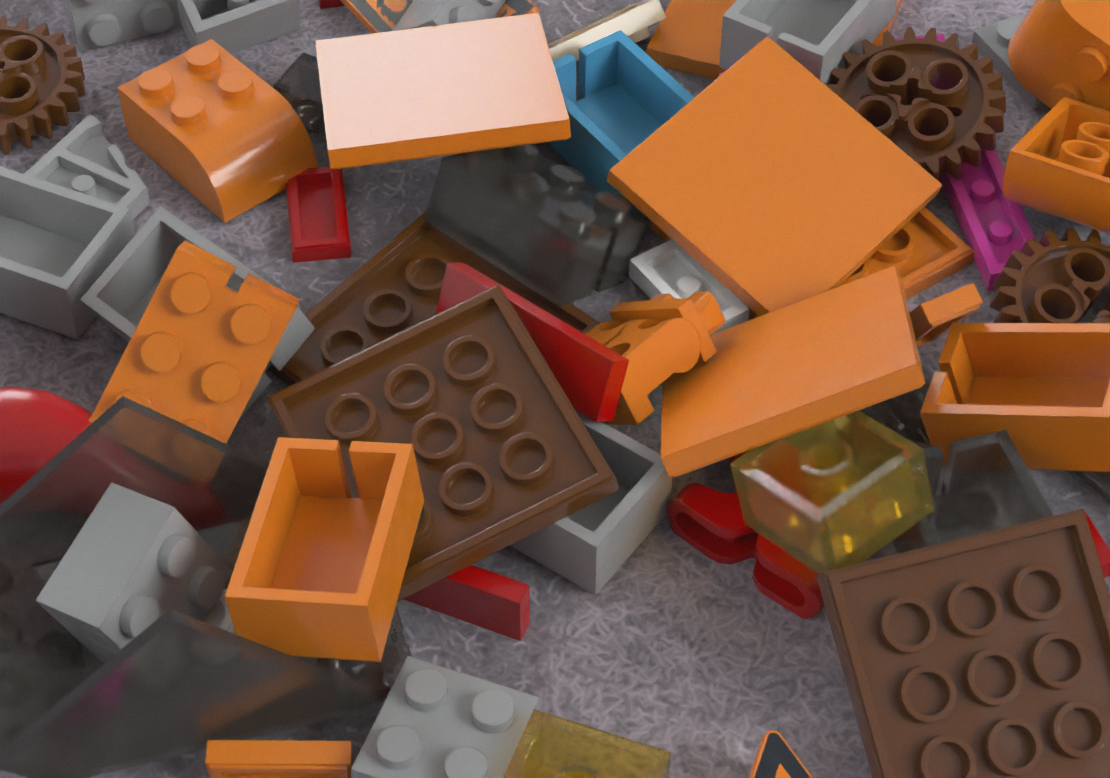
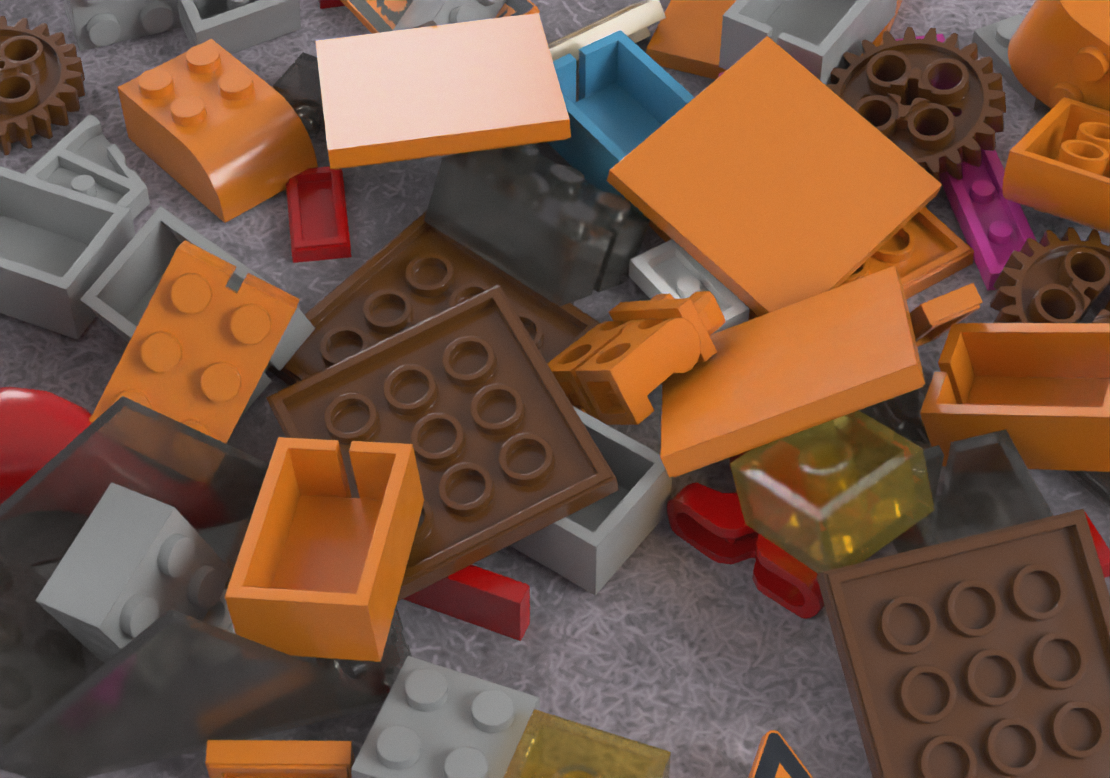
(583, 367): red tile -> none

